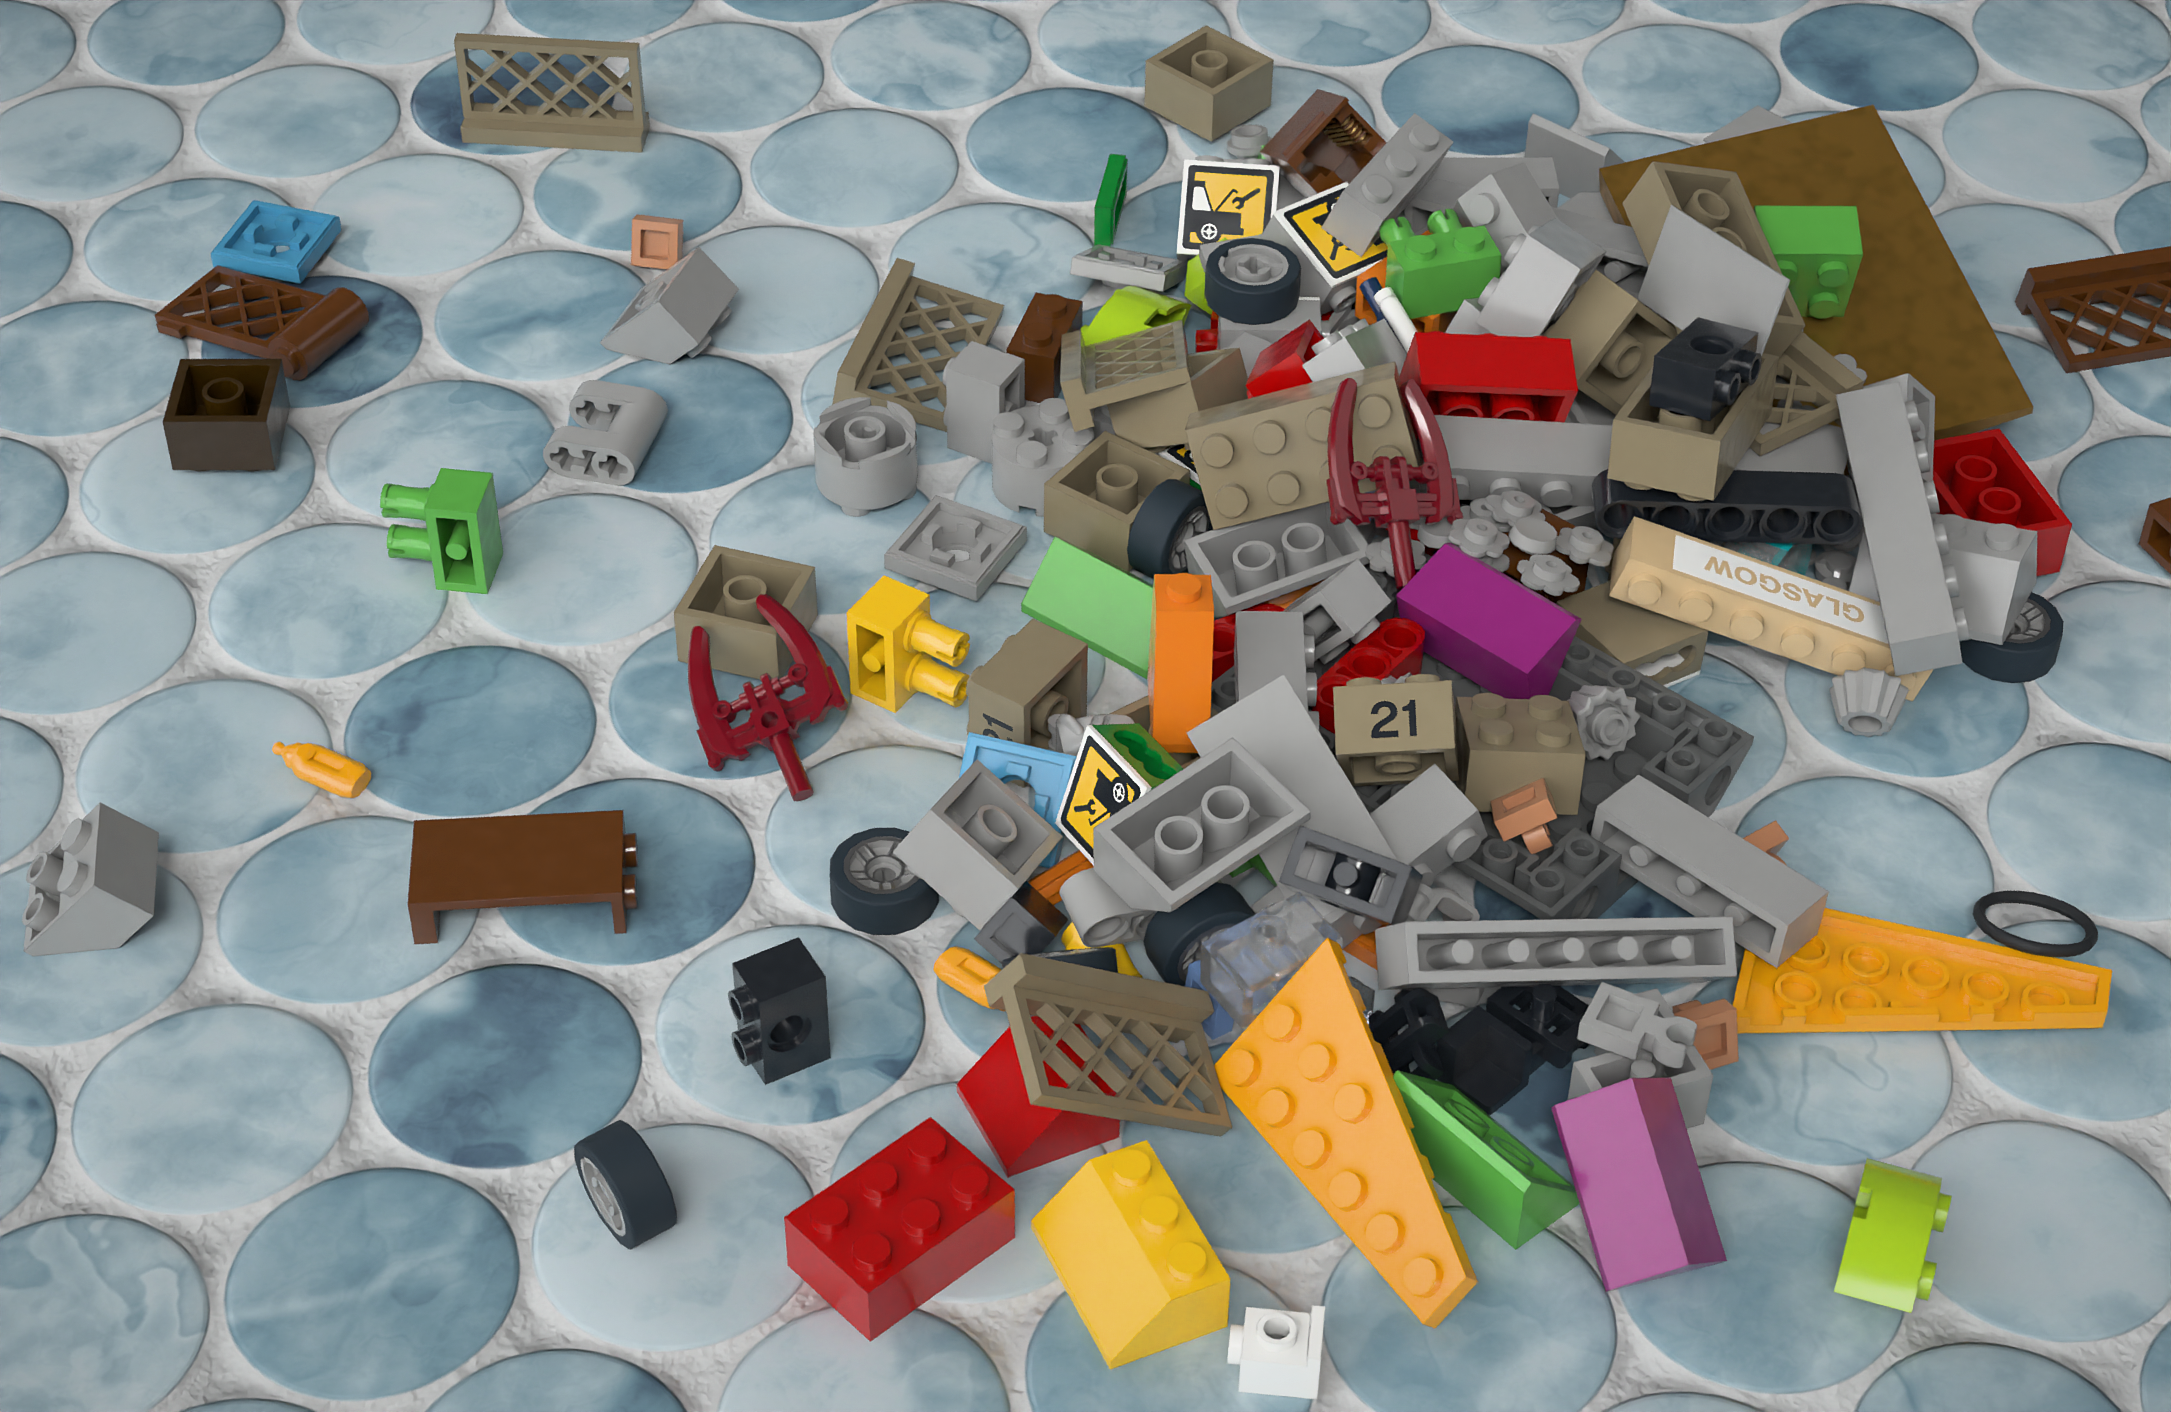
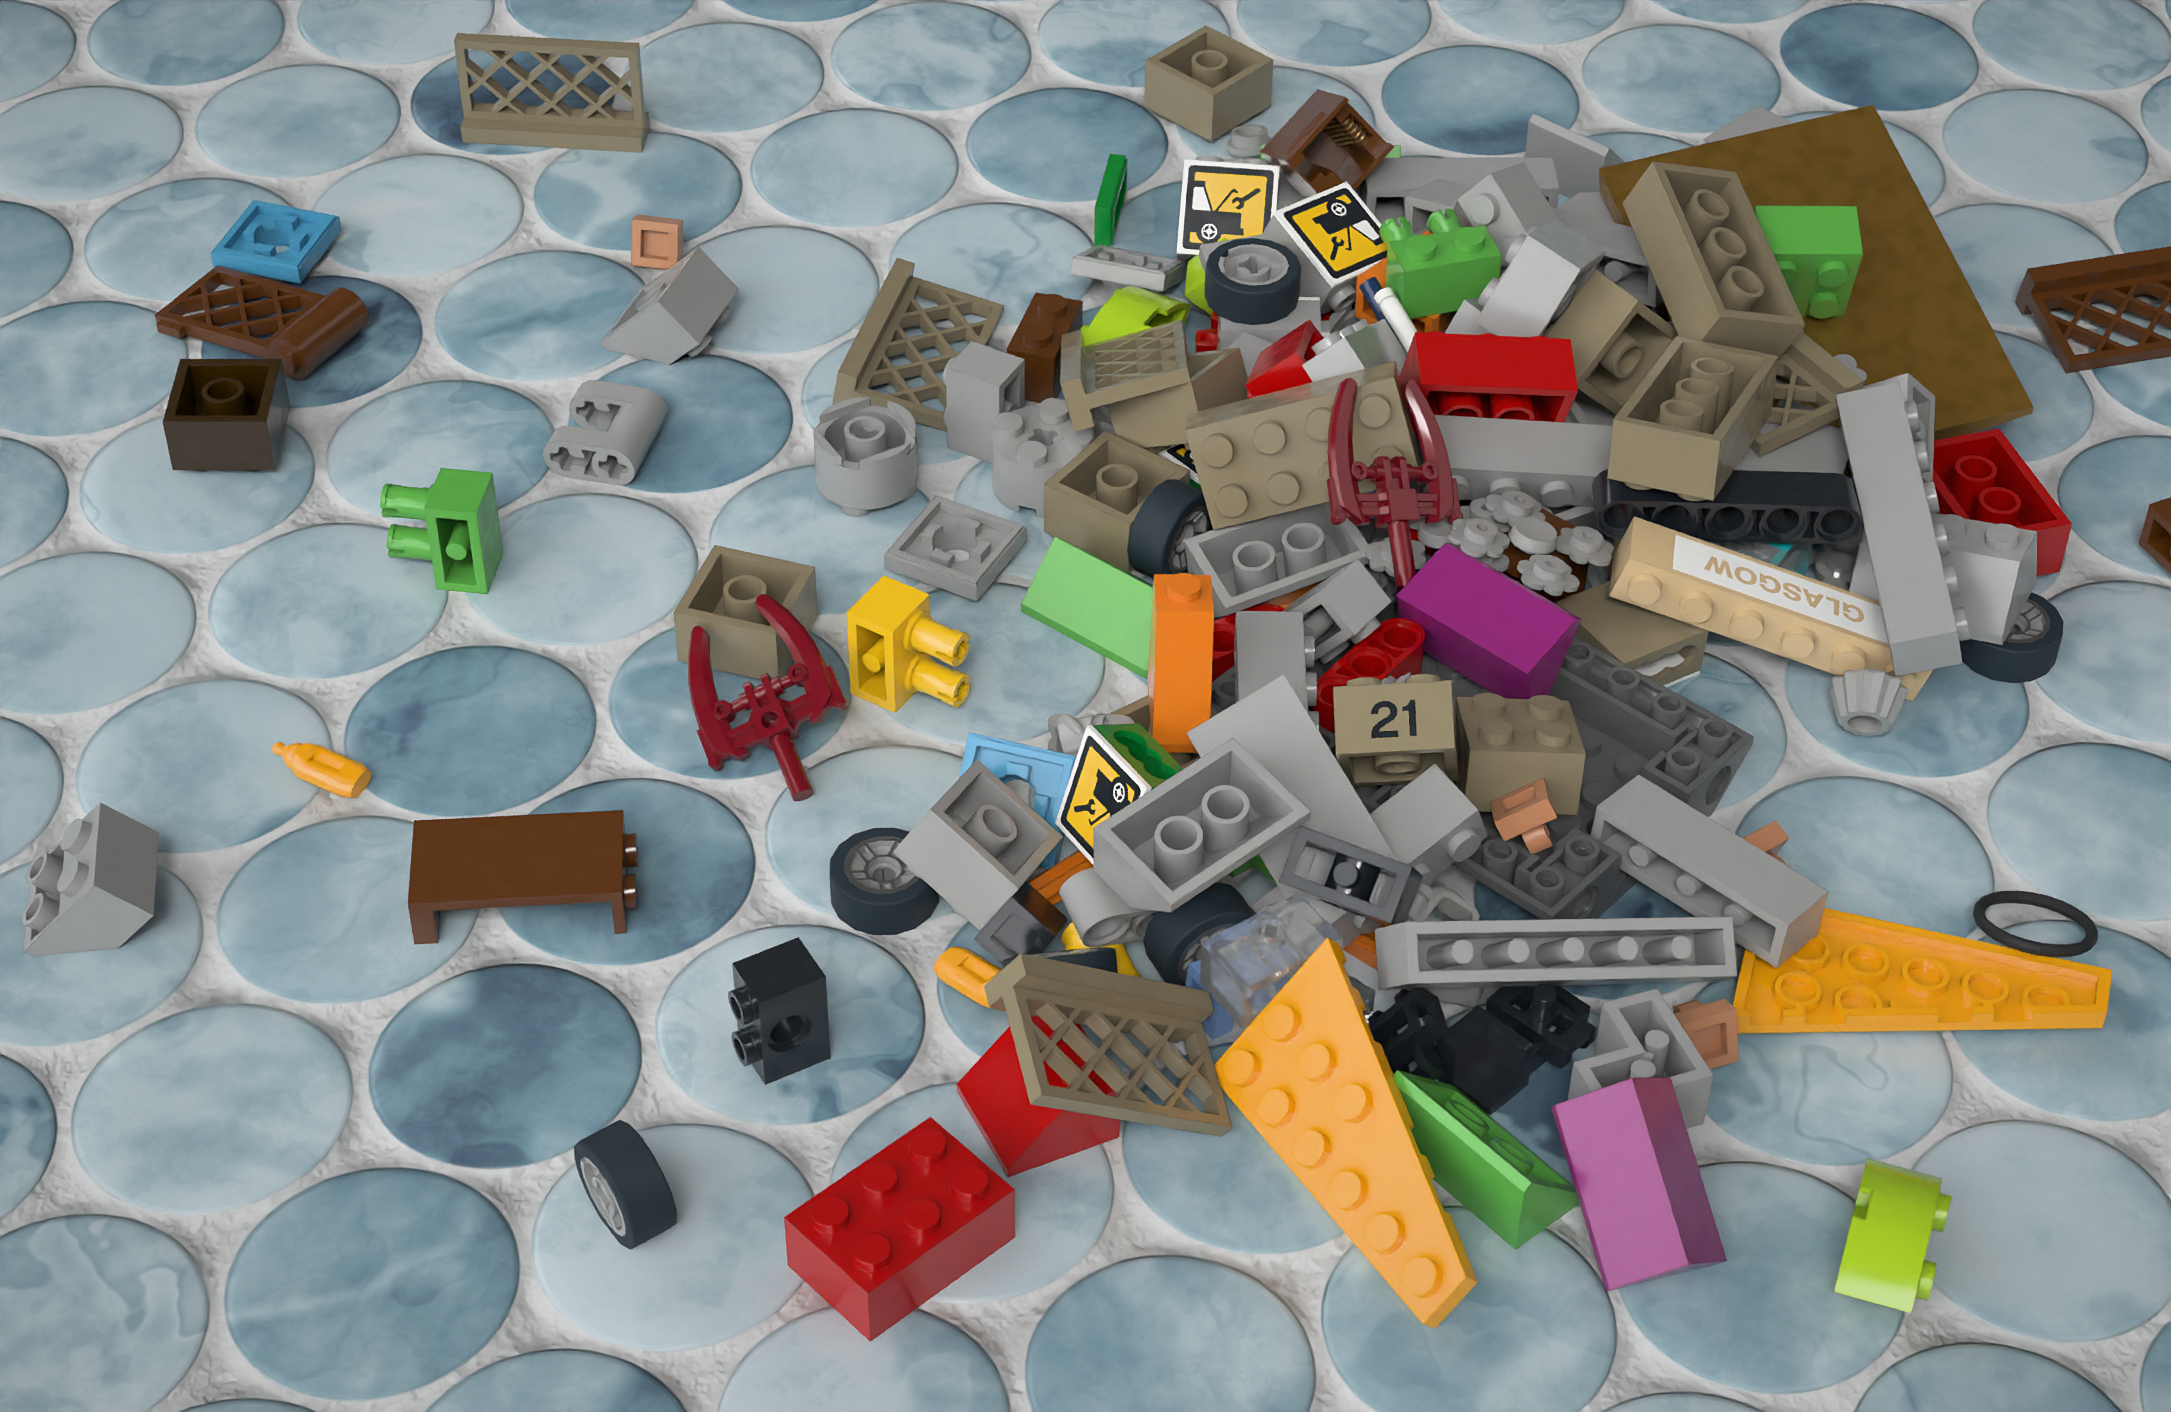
(1026, 683): dark tan brick -> none
(1133, 1257): yellow slope -> none
(1278, 1351): white brick -> none
(1387, 184): light grey brick -> none
(1603, 719): light grey piece -> none
(1631, 1022): light grey plate -> none
(1704, 368): black brick -> none
(1710, 278): light grey piece -> none

